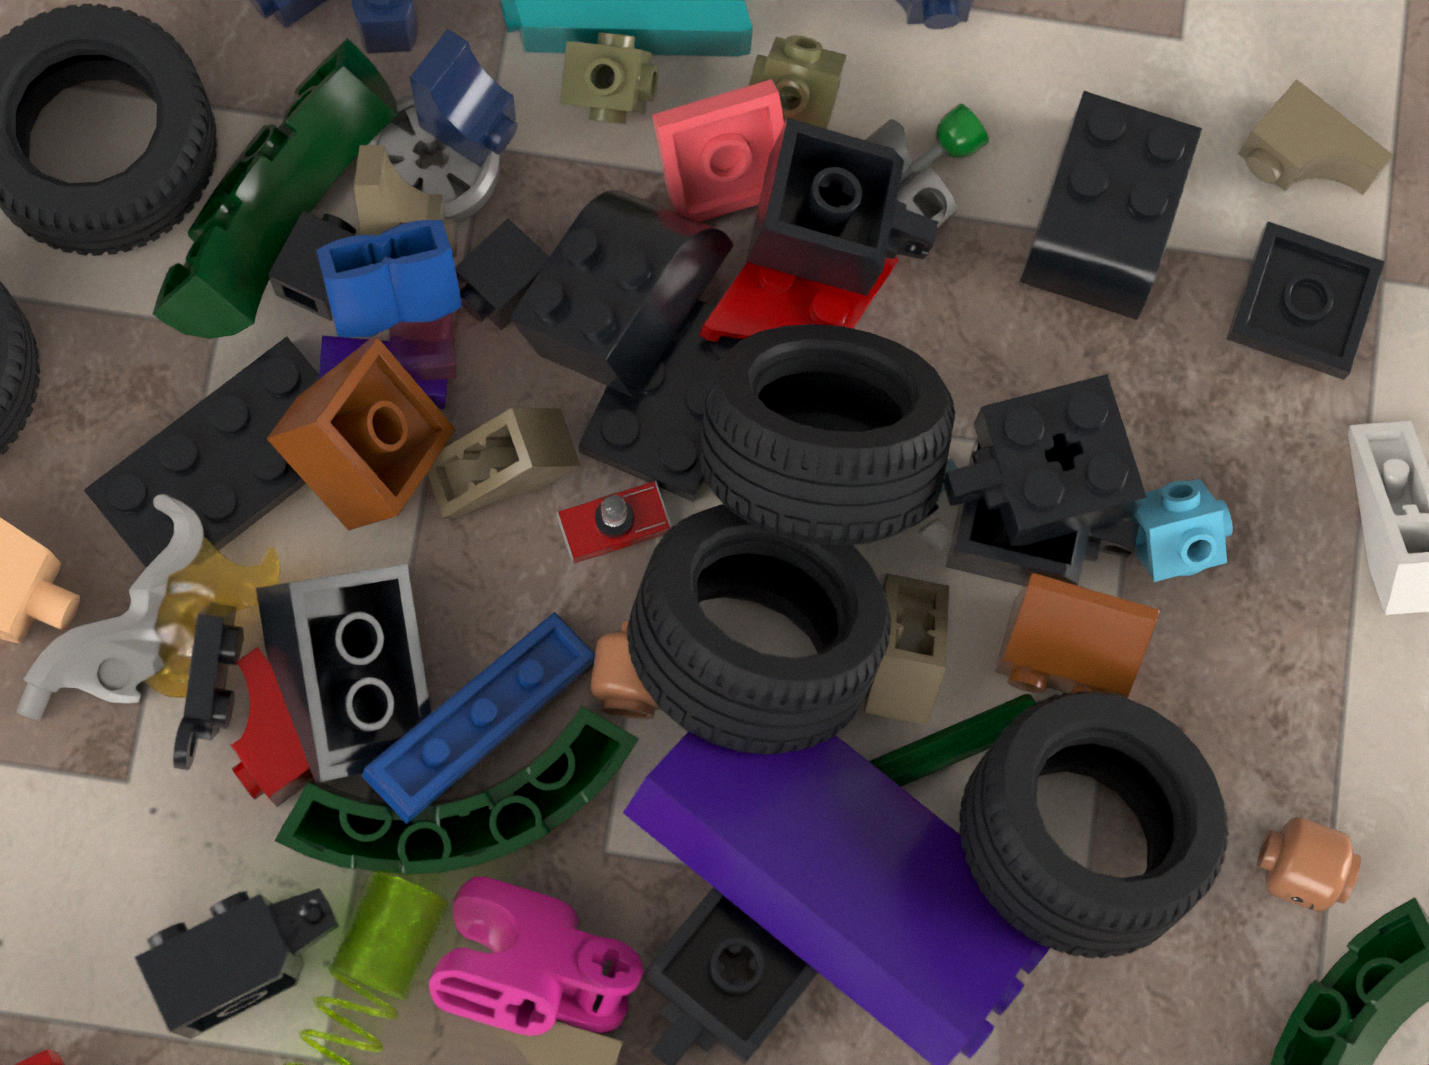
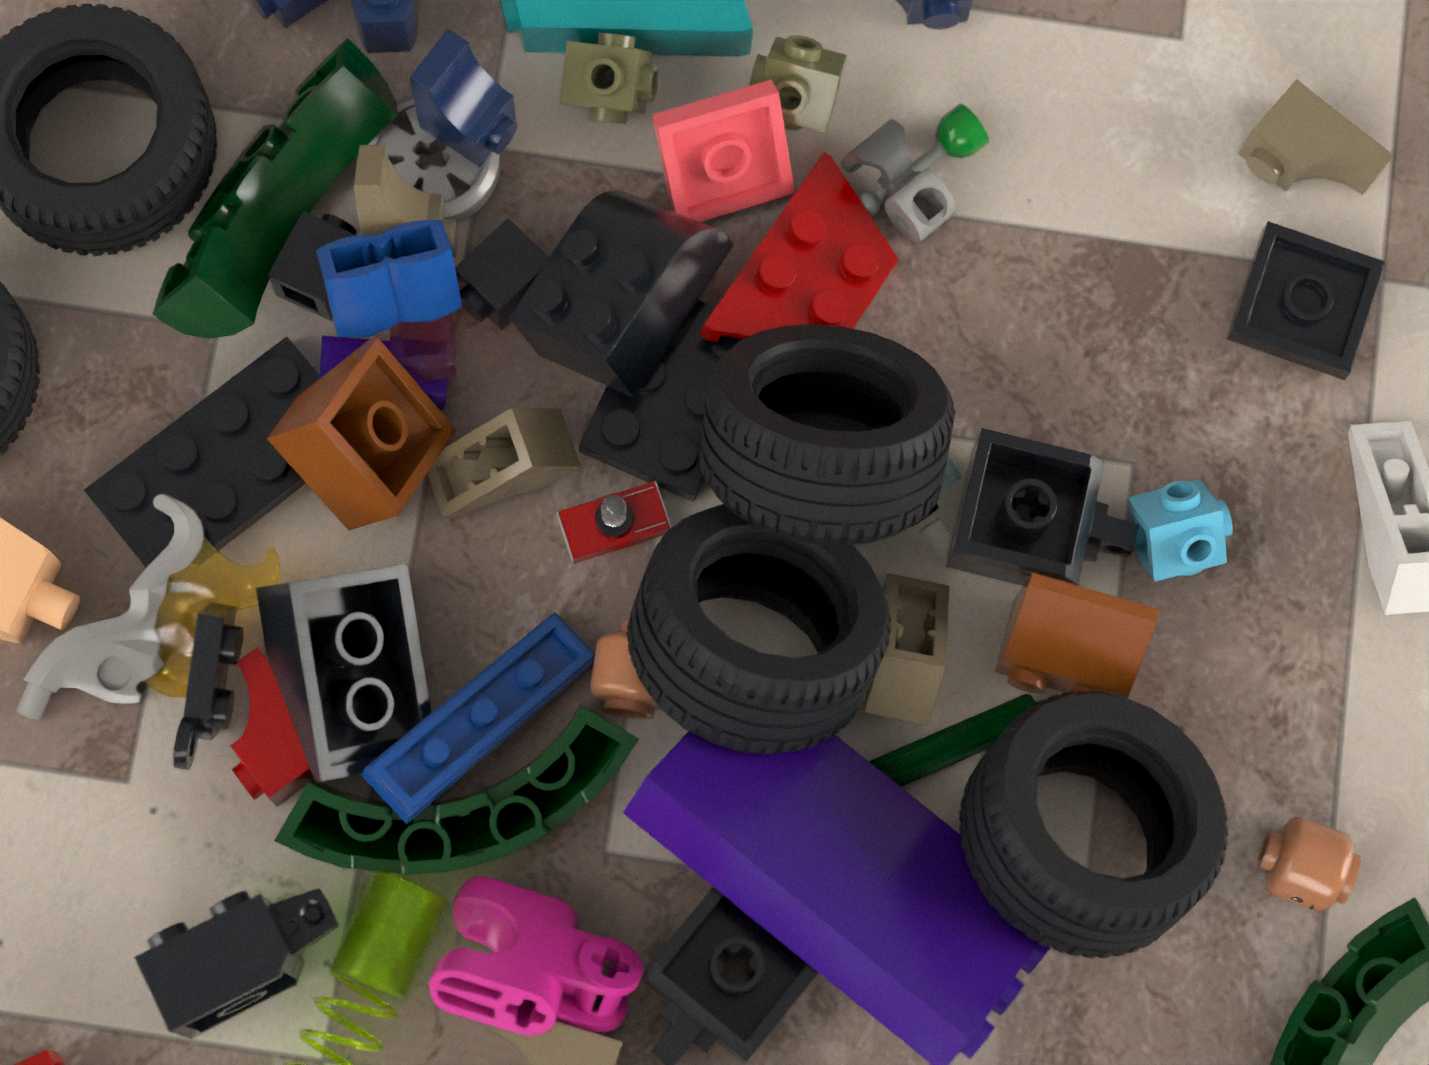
(834, 210): black hinge -> none
(1038, 497): black hinge -> none
(1111, 205): black brick -> none

